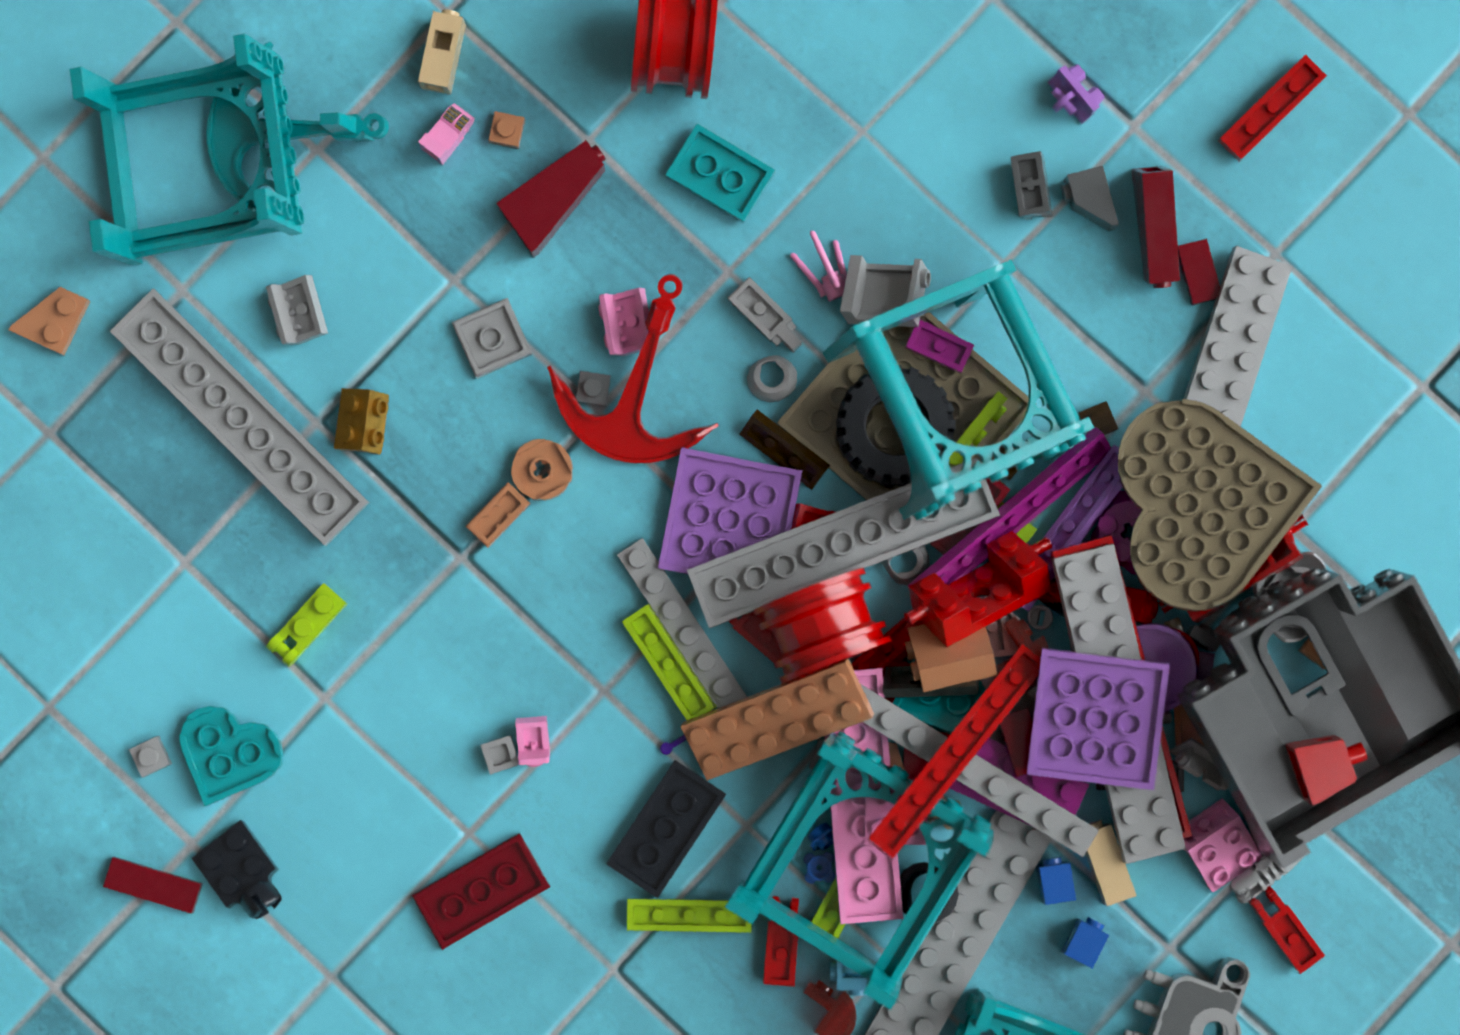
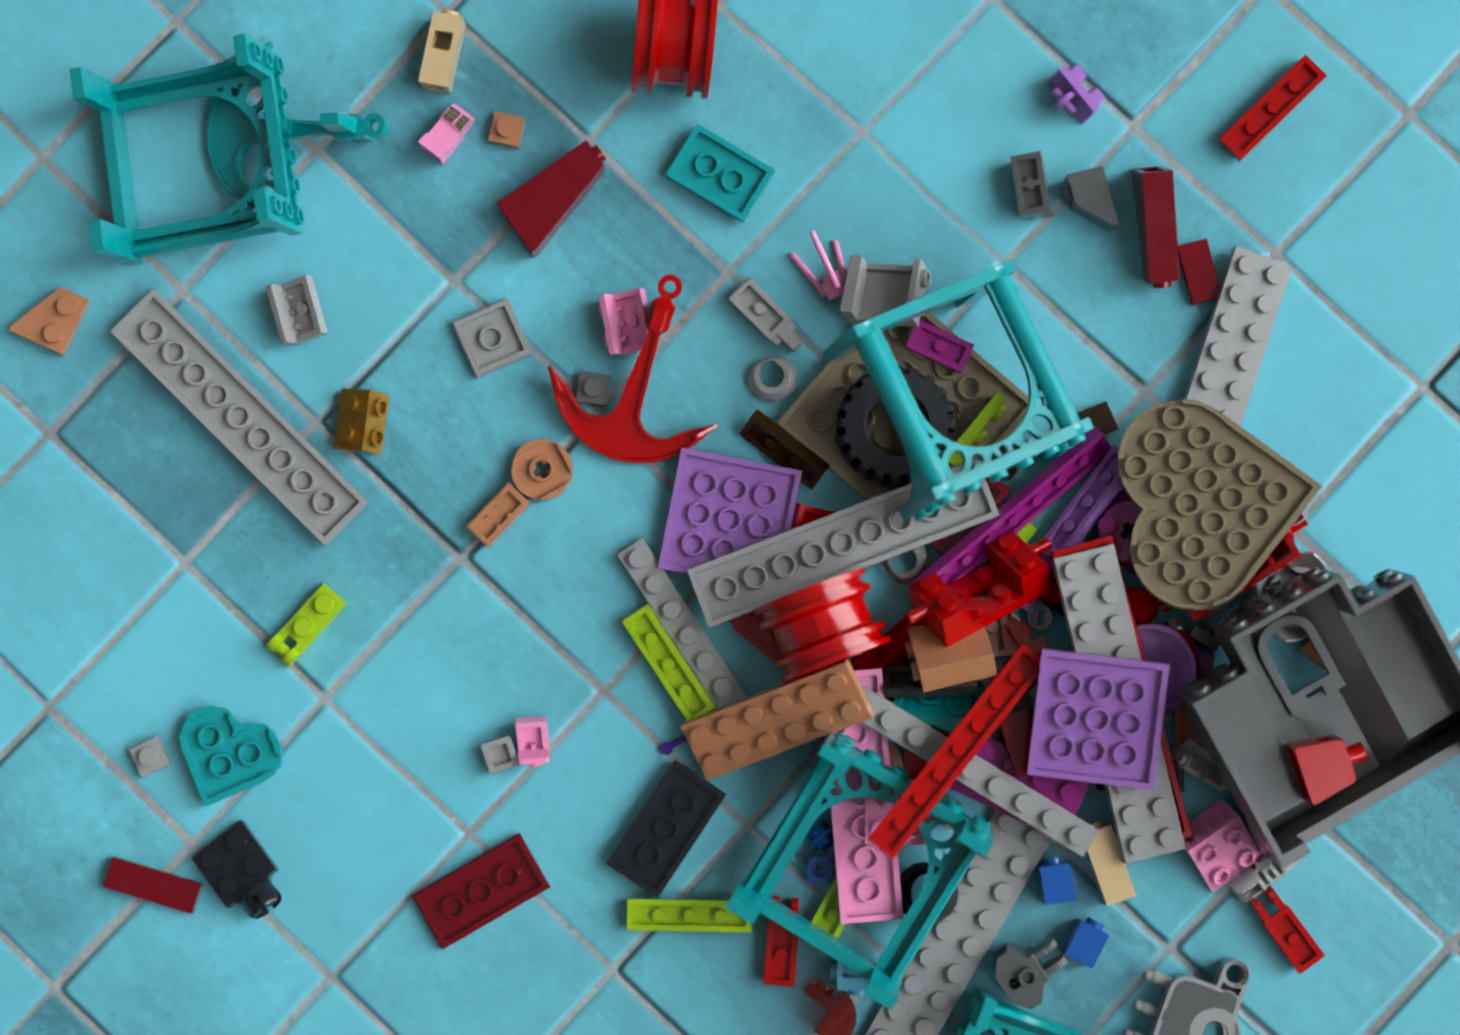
(1026, 970): none -> dark grey hinge

